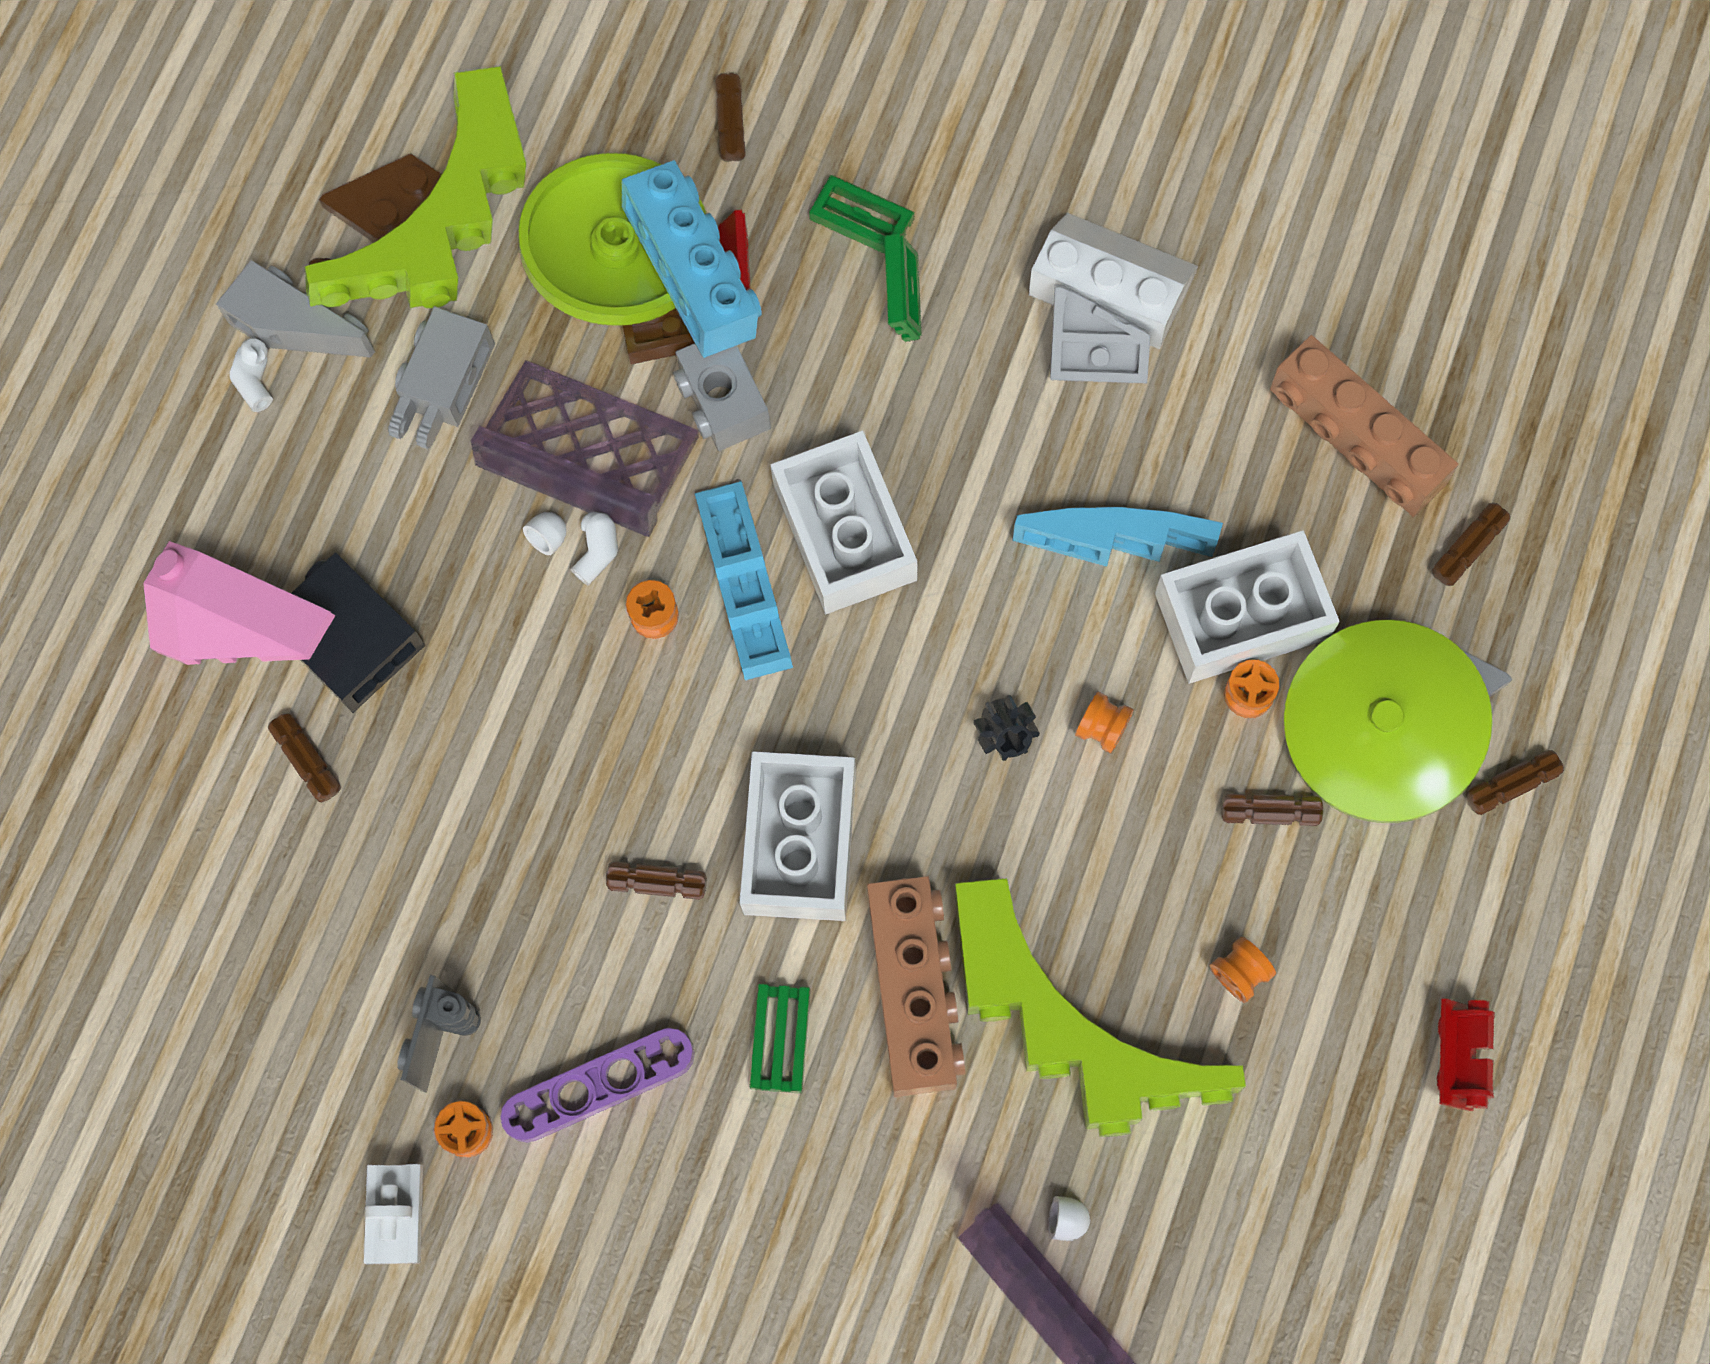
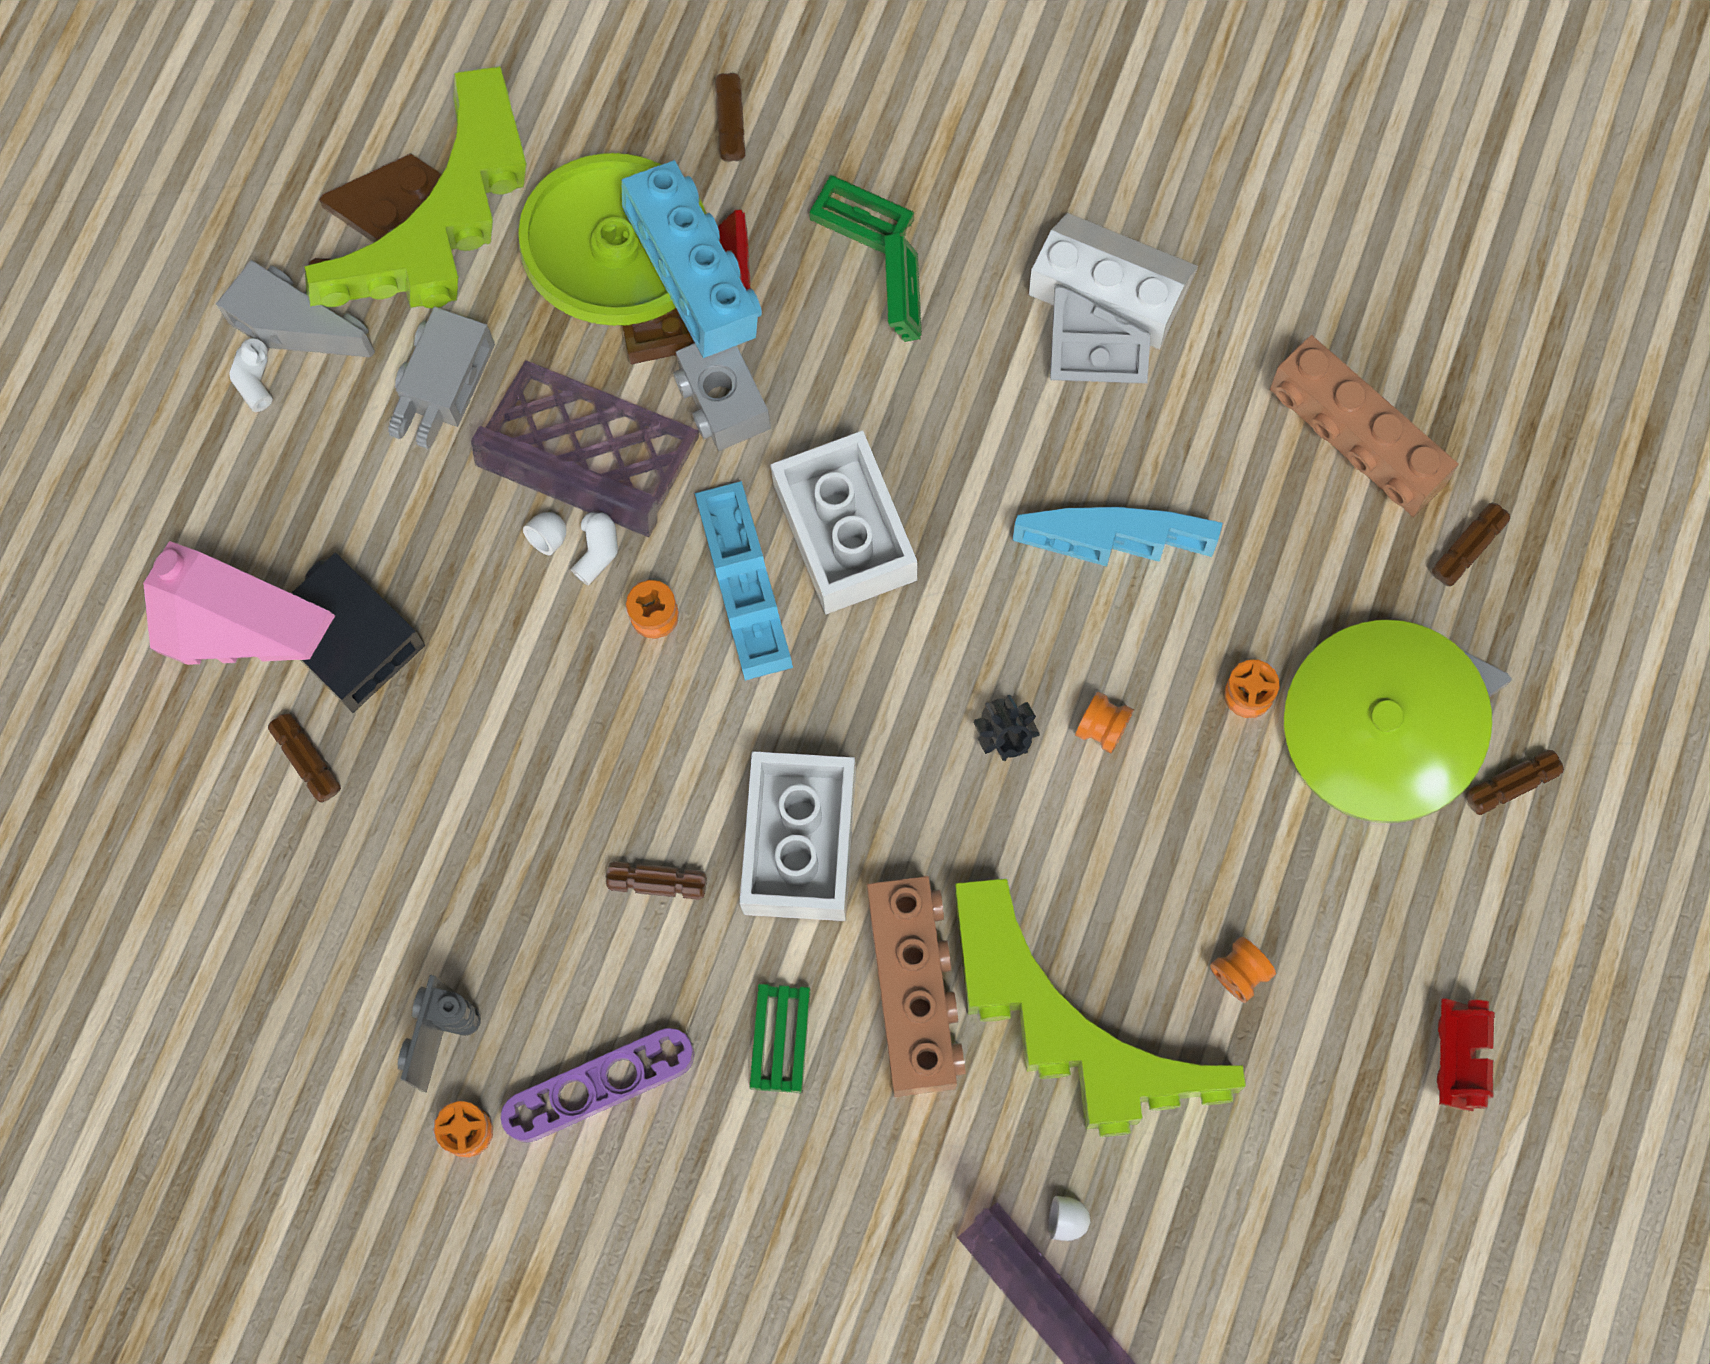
(393, 1214): white hips -> none
(1246, 606): white brick -> none
(1272, 809): reddish brown axle -> none

